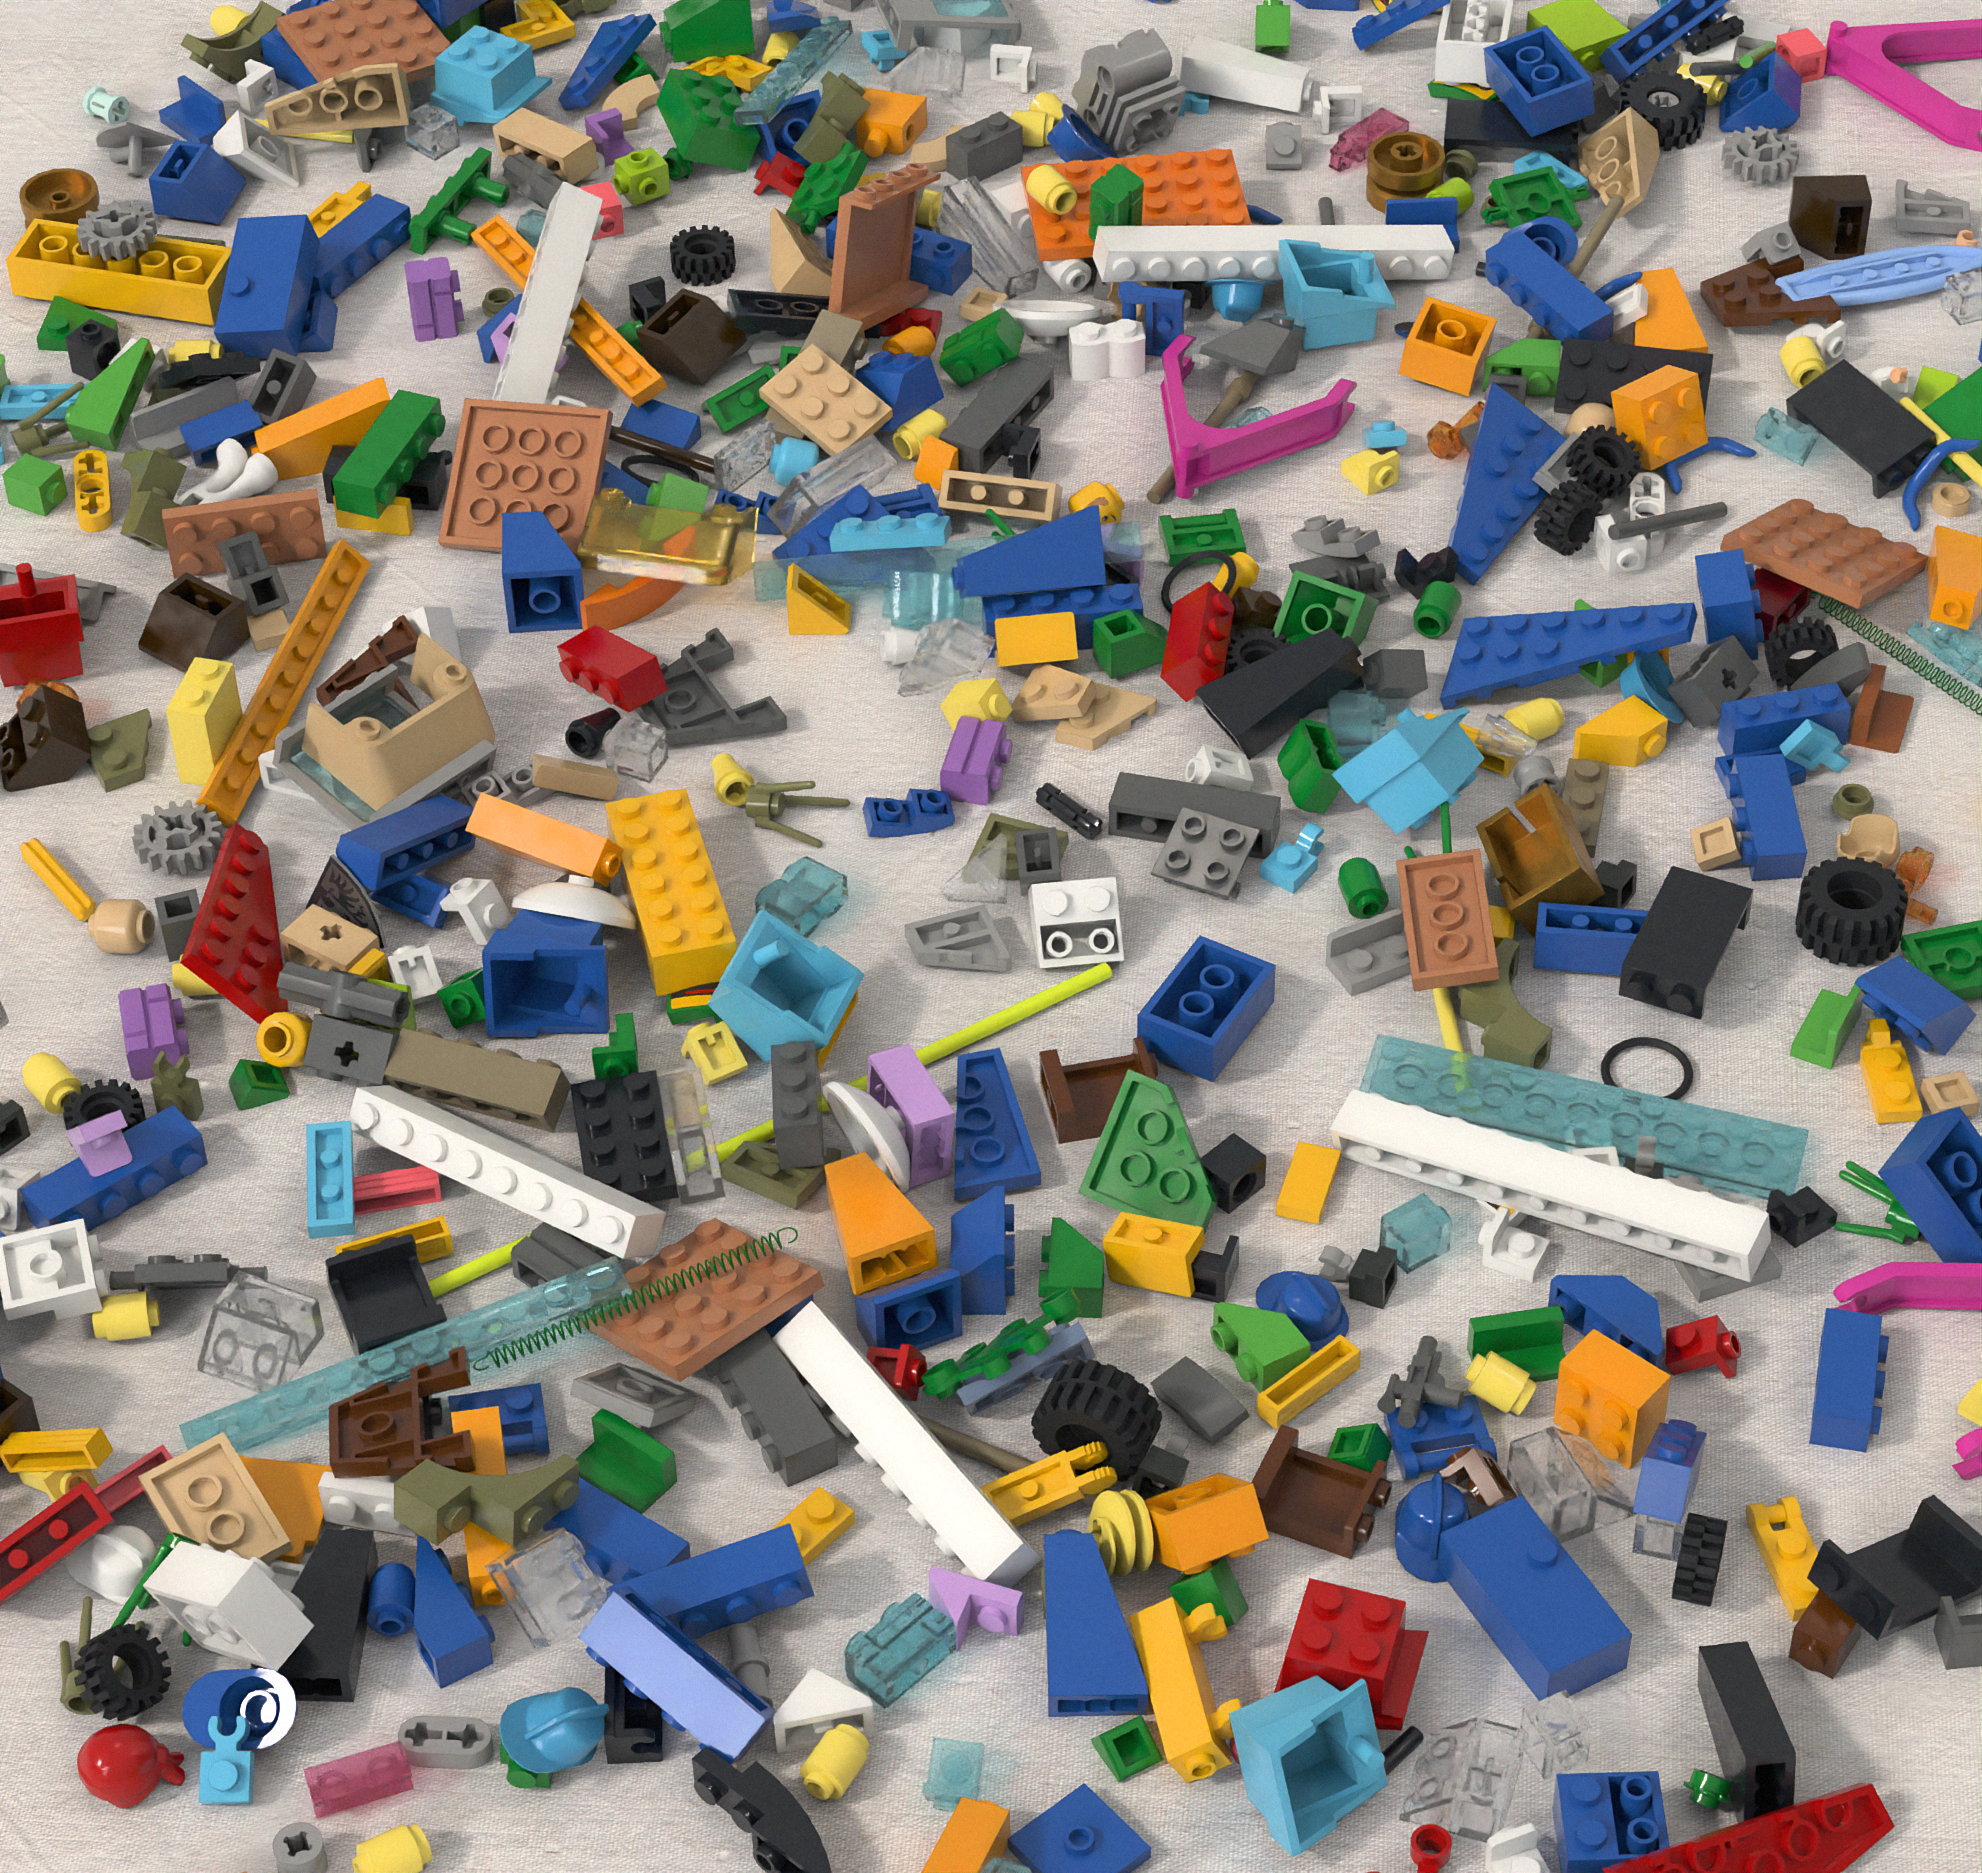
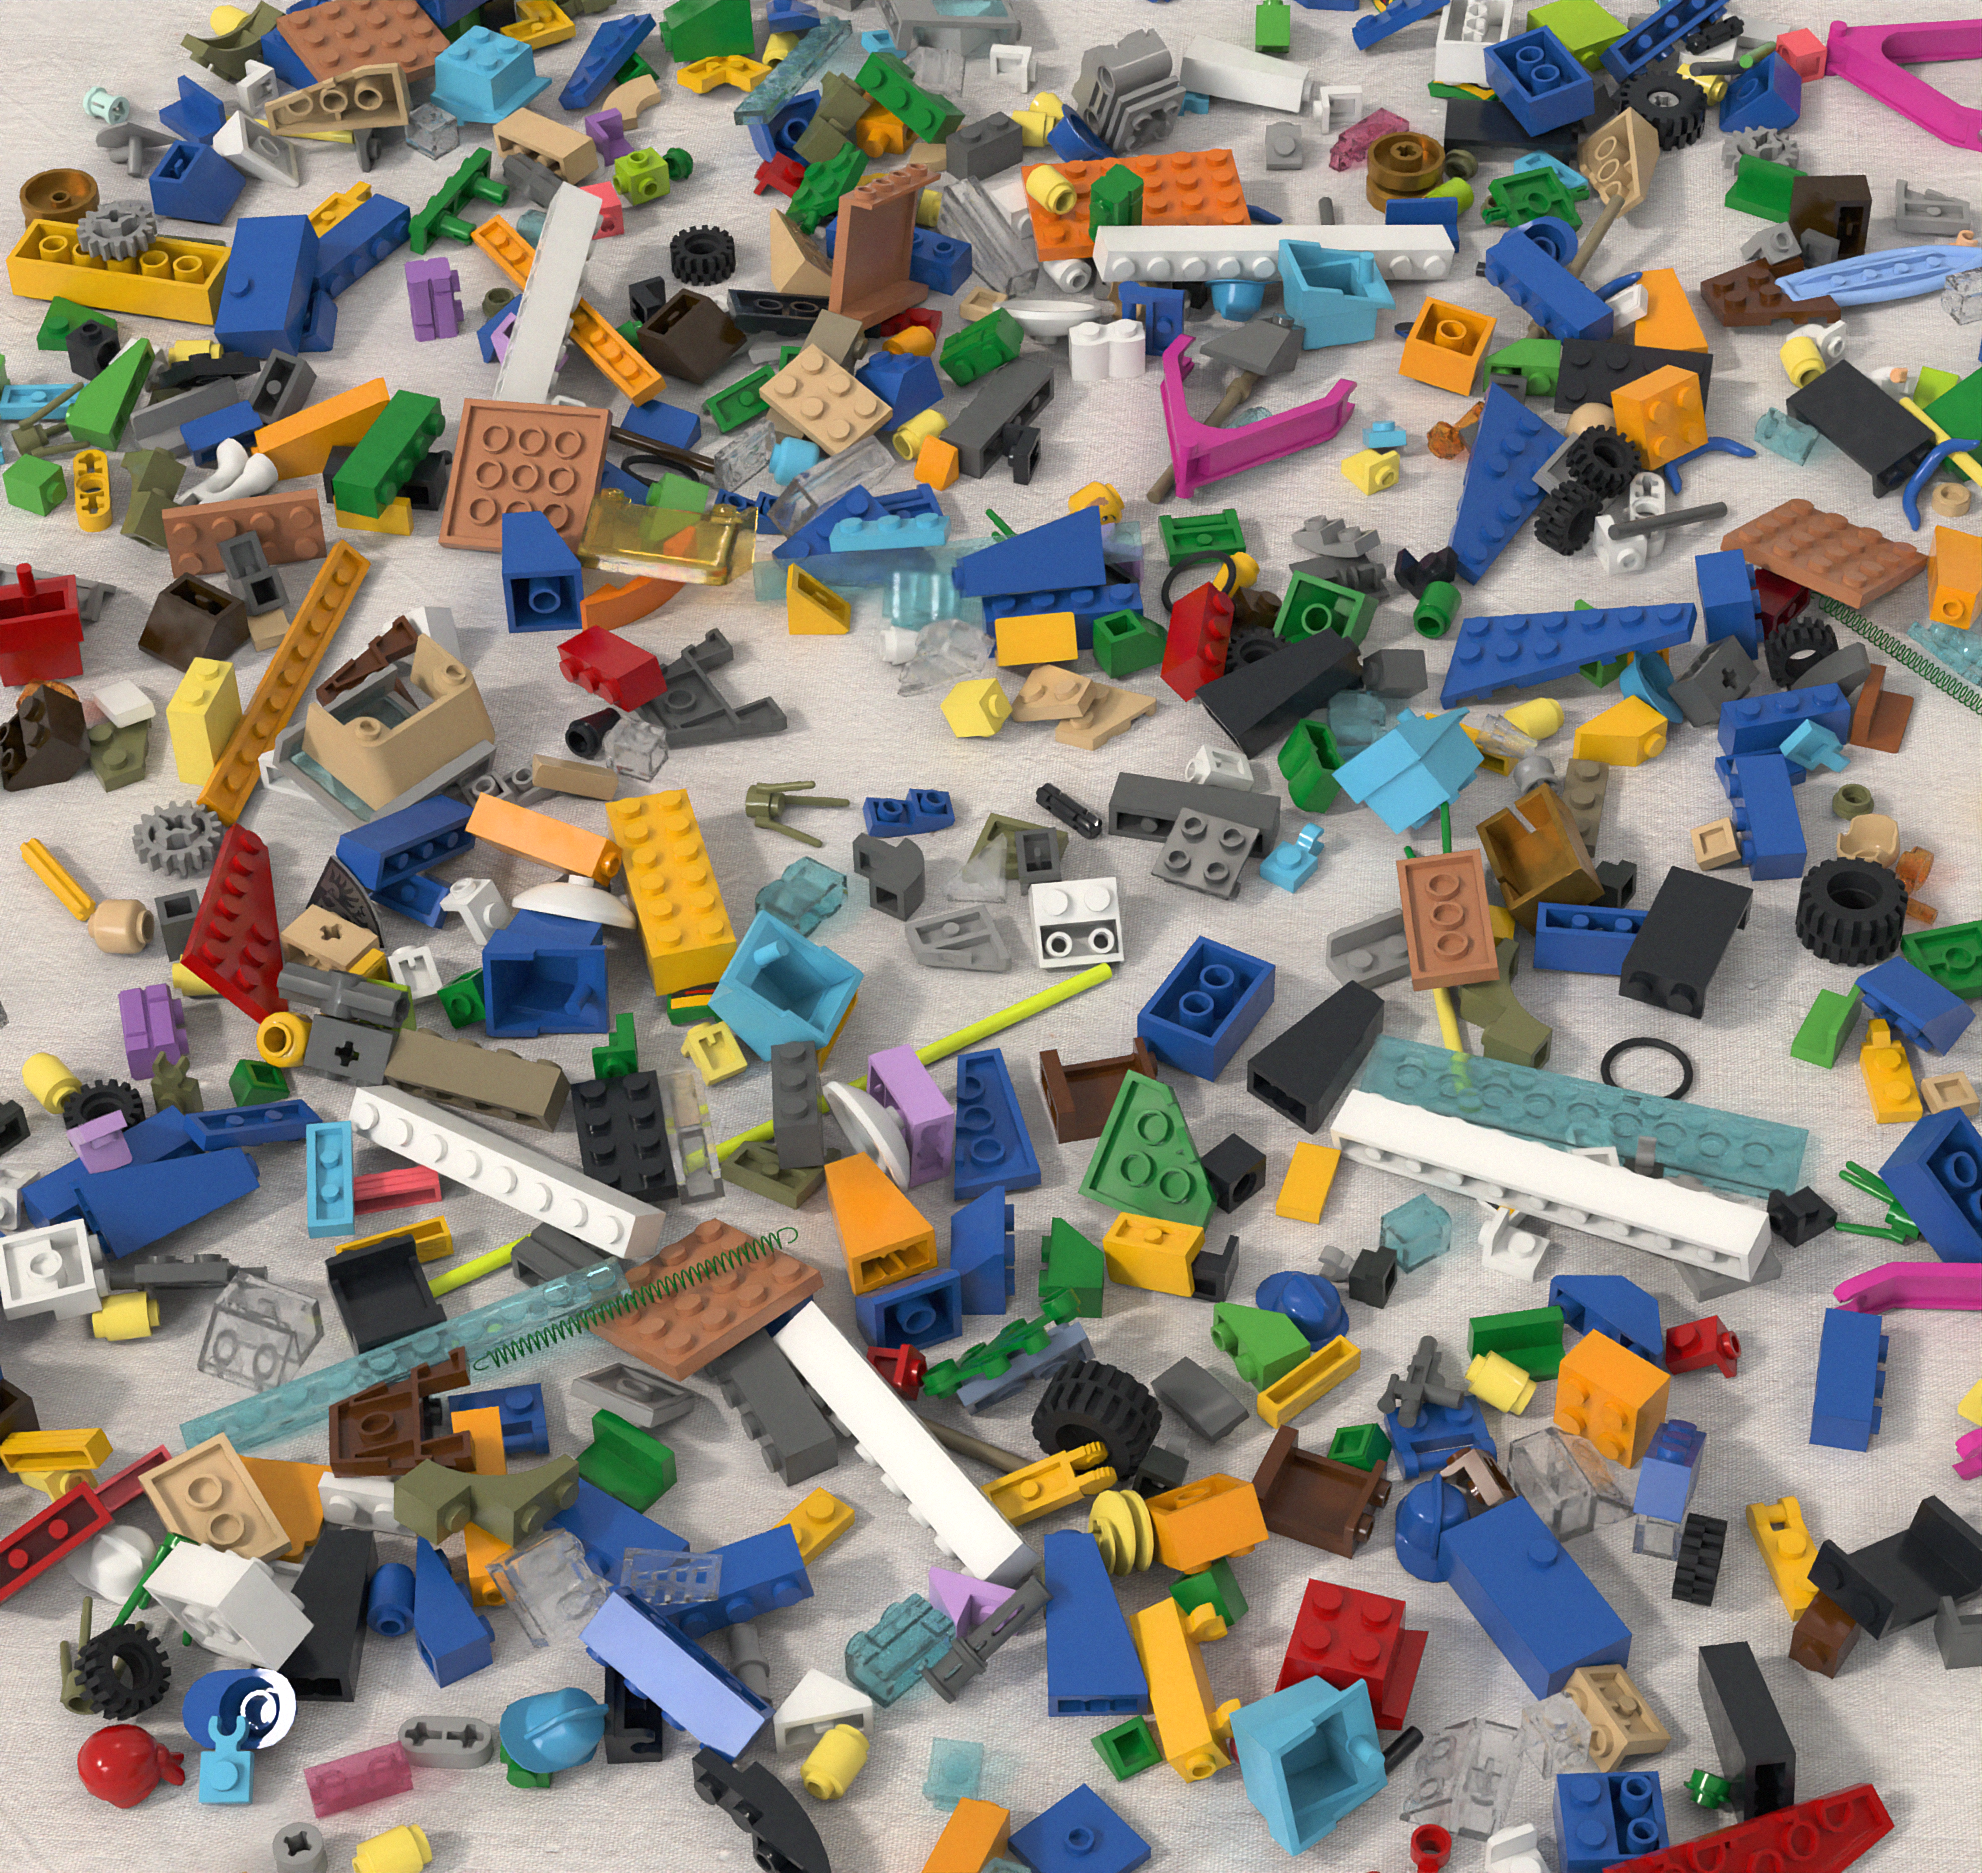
(124, 703): none -> white tile
(153, 1199): none -> blue slope
(250, 1125): none -> blue plate
(653, 1562): none -> clear slope
(702, 119): green brick -> none
(730, 780): light yellow cone -> none
(893, 874): none -> dark grey brick
(923, 112): none -> green arch
(975, 760): medium lavender brick -> none
(1006, 496): tan brick -> none
(1031, 1594): none -> dark grey pin
(1317, 1057): none -> black slope
(1362, 888): green brick -> none
(1617, 1713): none -> tan bracket
(1762, 189): none -> green panel
(1818, 249): none -> dark grey plate

